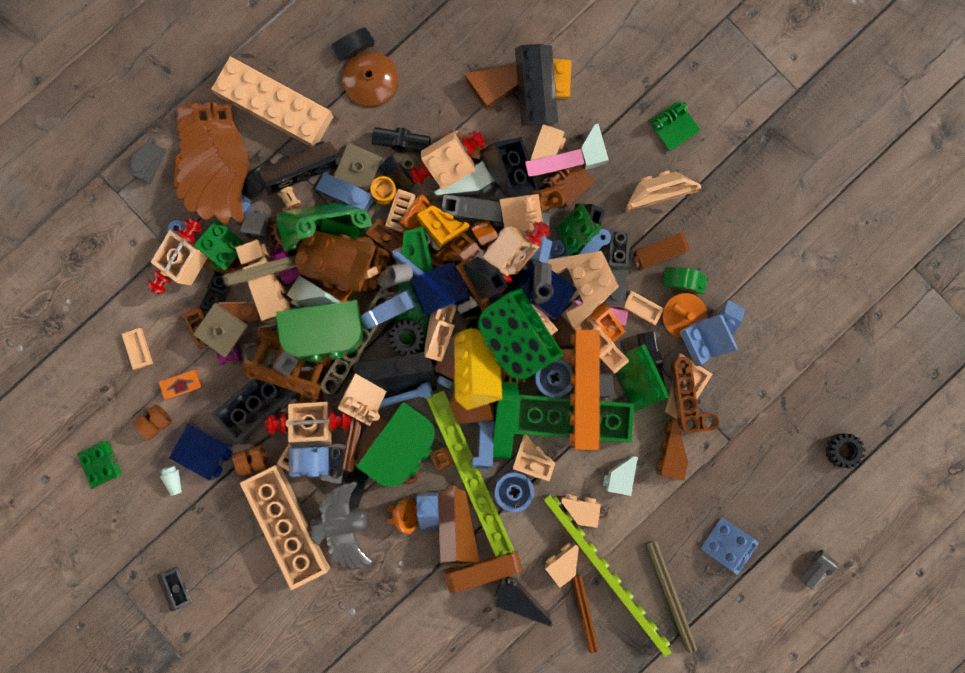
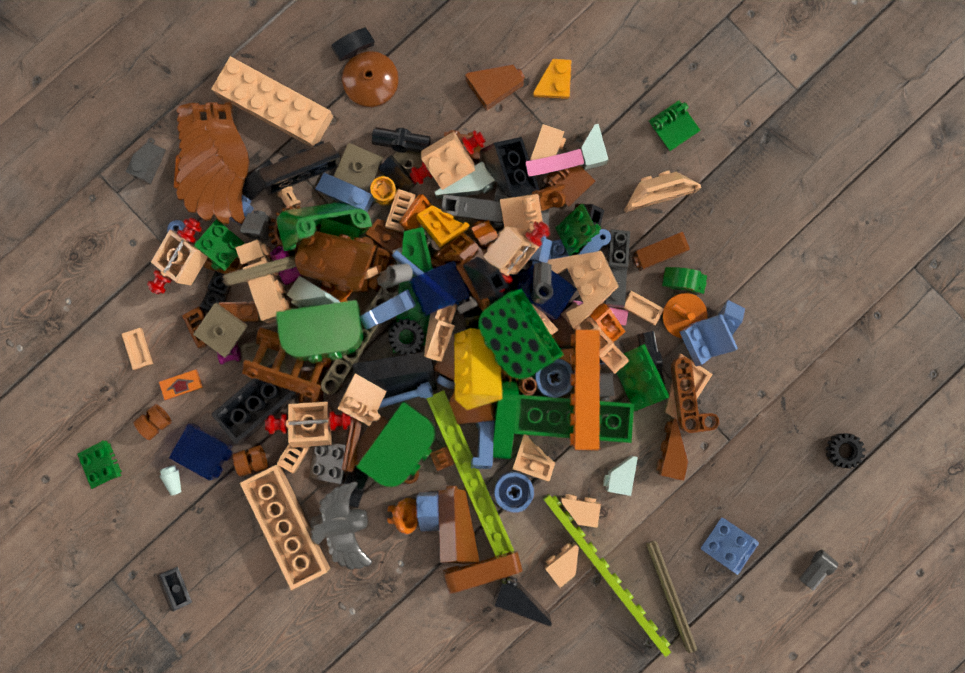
(285, 363): dark grey slope -> none
(308, 461): medium blue brick -> none
(527, 386): none -> dark orange cone
(536, 84): black slope -> none
(585, 614): dark orange axle -> none

